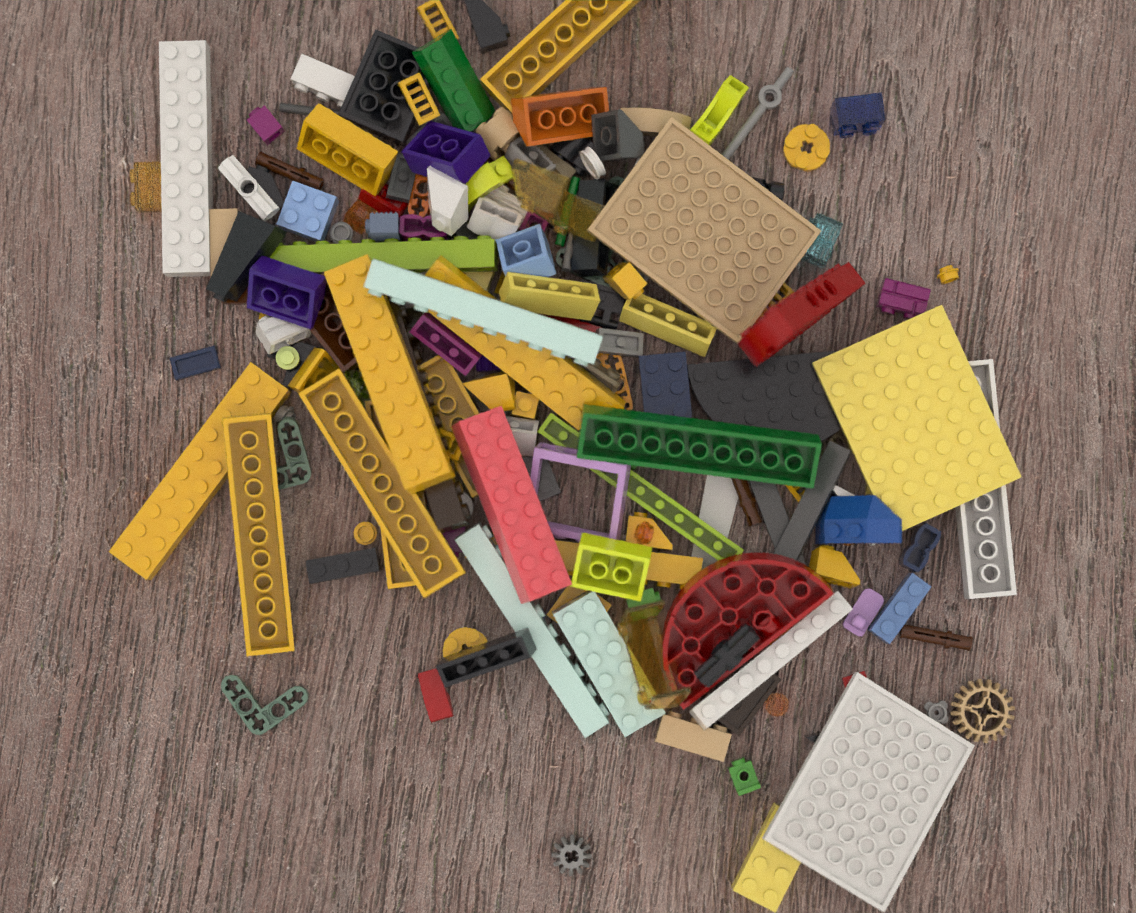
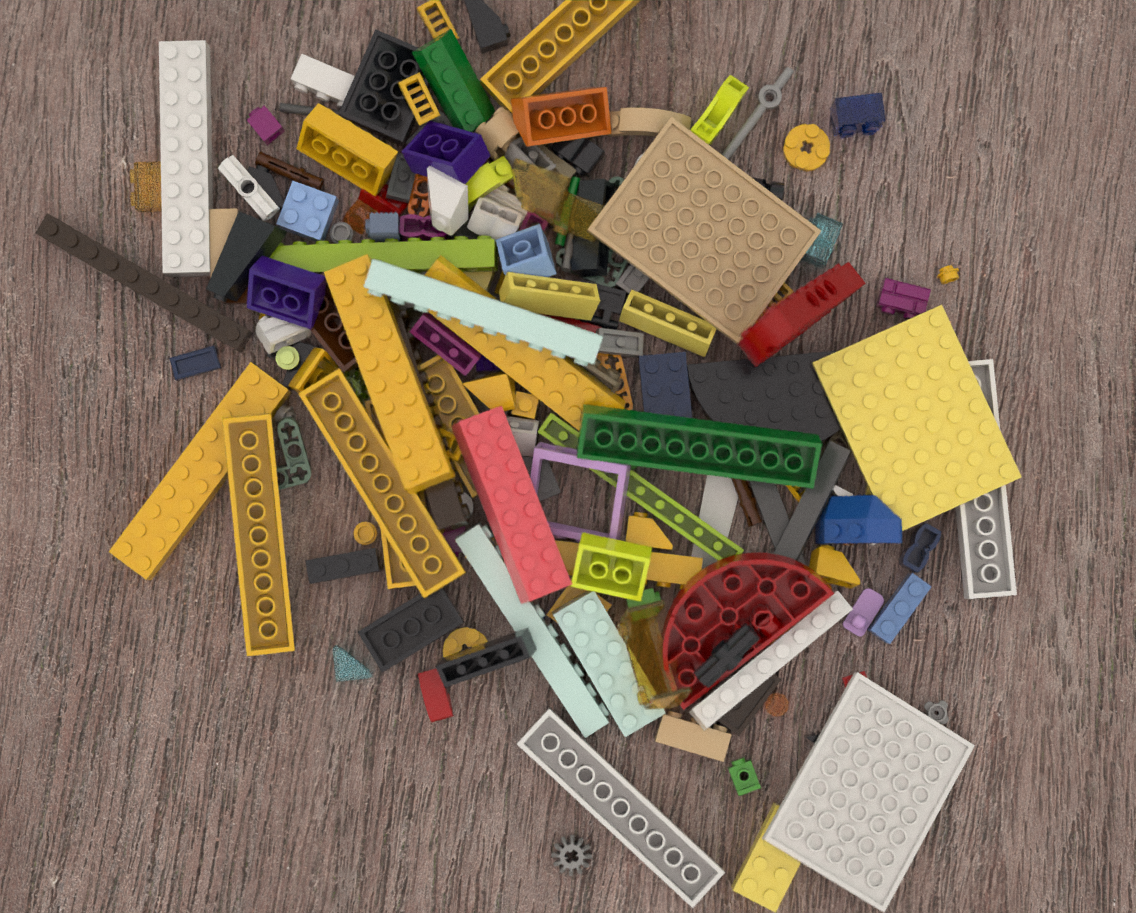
(144, 283): none -> dark brown brick
(266, 712): sand green beam -> none
(348, 667): none -> clear light blue slope
(410, 628): none -> black brick
(592, 163): white piece -> none
(616, 137): dark grey slope -> none
(621, 807): none -> white brick
(625, 280): yellow slope -> none
(644, 533): clear orange plate -> none
(960, 641): reddish brown pin -> none
(1002, 715): tan gear -> none

